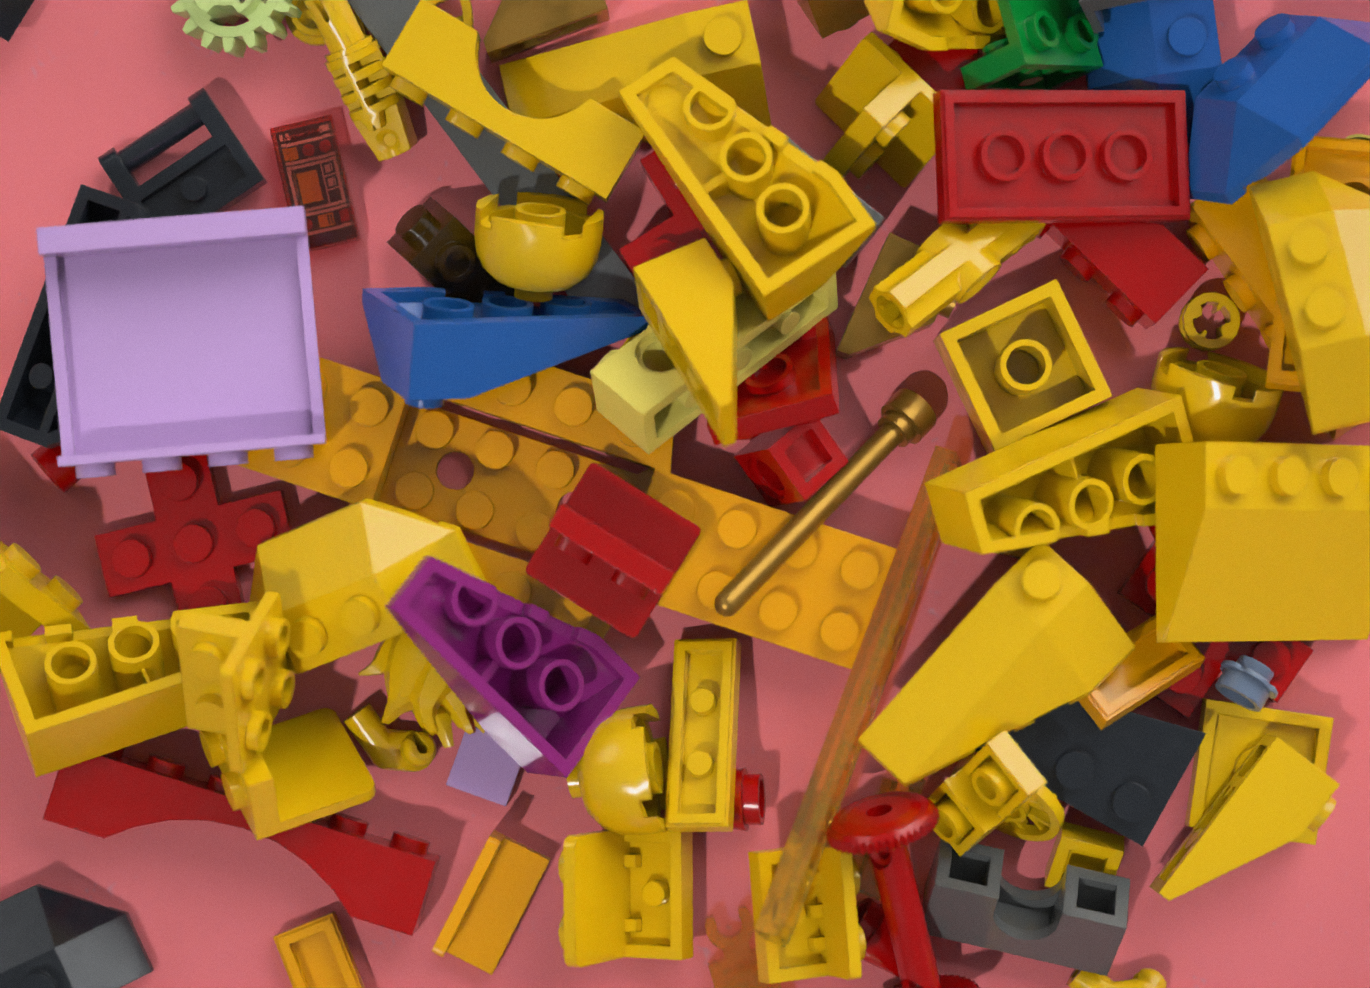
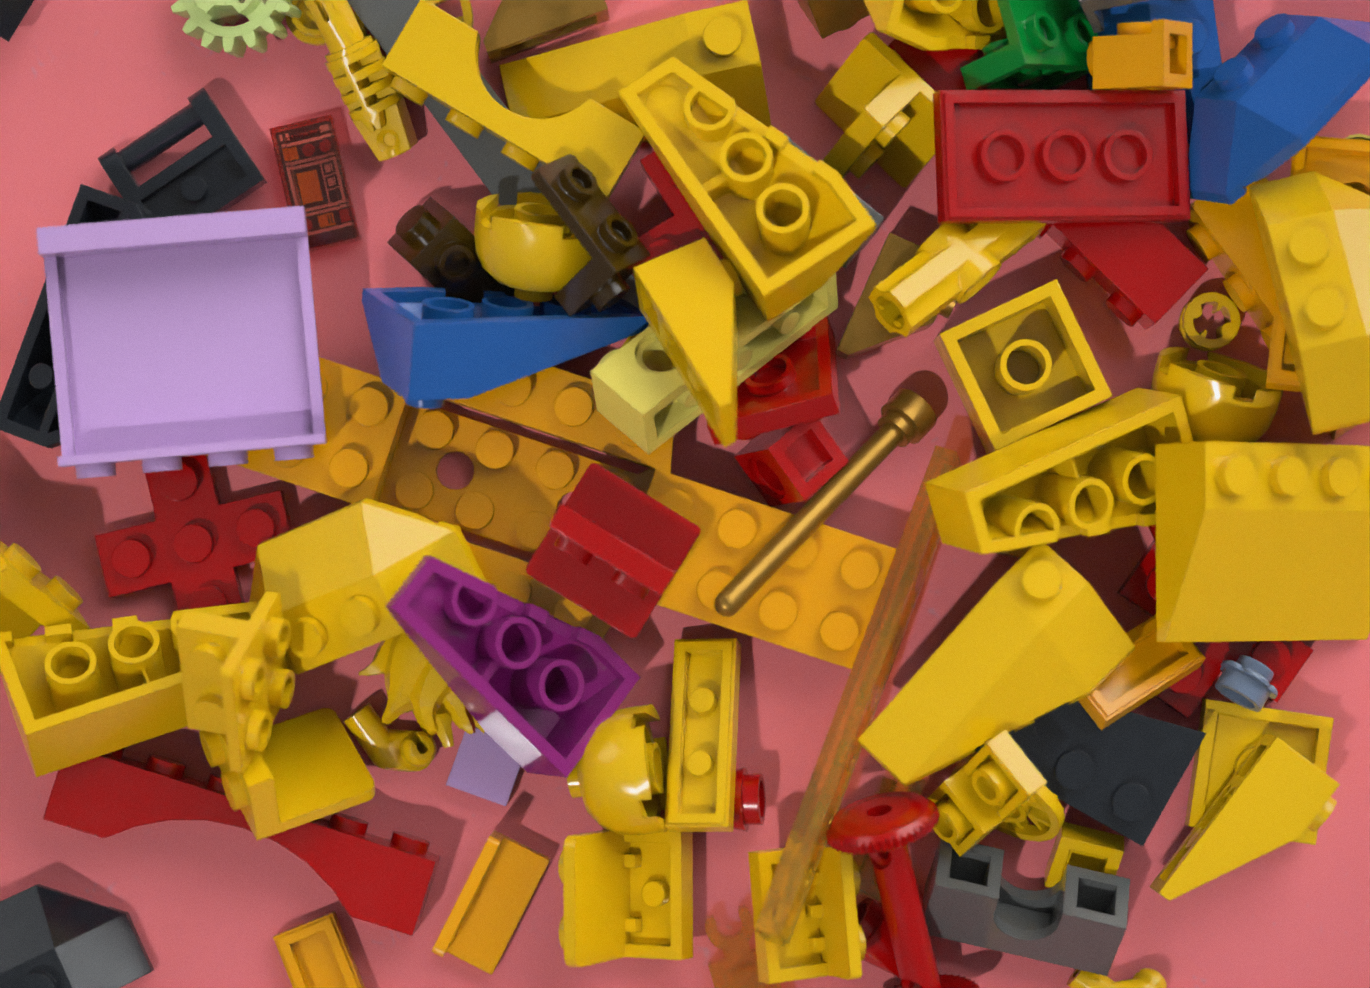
(47, 460): red hinge -> none
(599, 229): none -> dark brown bracket
(1143, 57): none -> light orange brick

